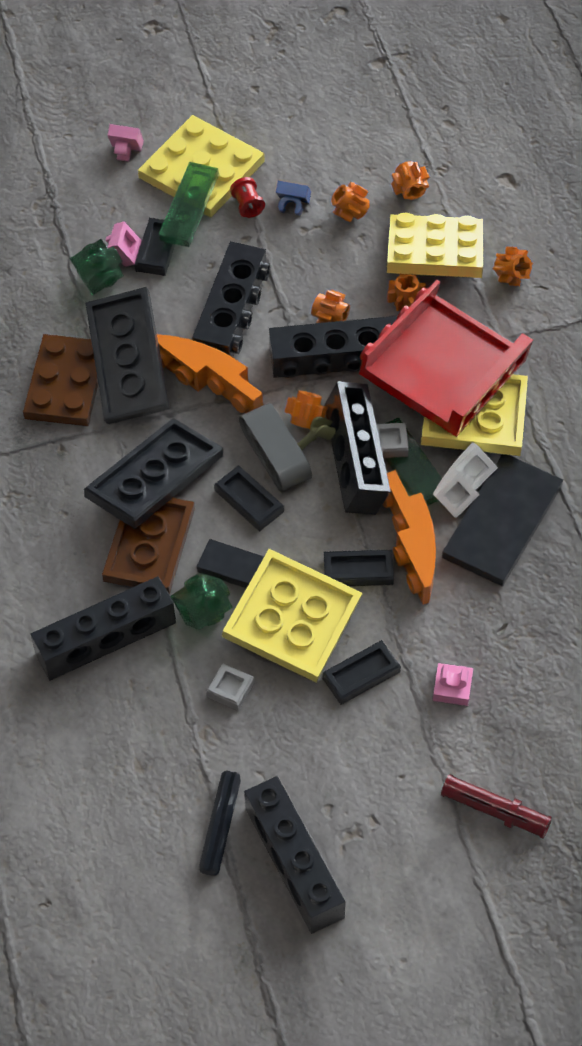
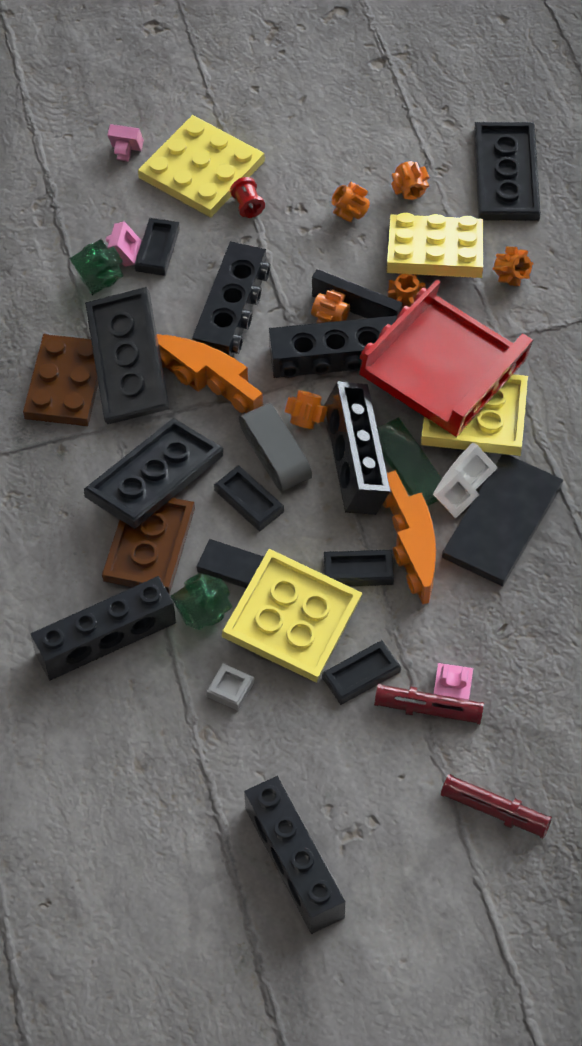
(189, 204): clear green tile -> none
(220, 823): black axle -> none
(292, 193): blue tile -> none
(319, 428): olive hand -> none
(361, 300): none -> black tile
(386, 696): none -> dark red pin
(393, 439): light grey tile -> none
(507, 171): none -> black tile

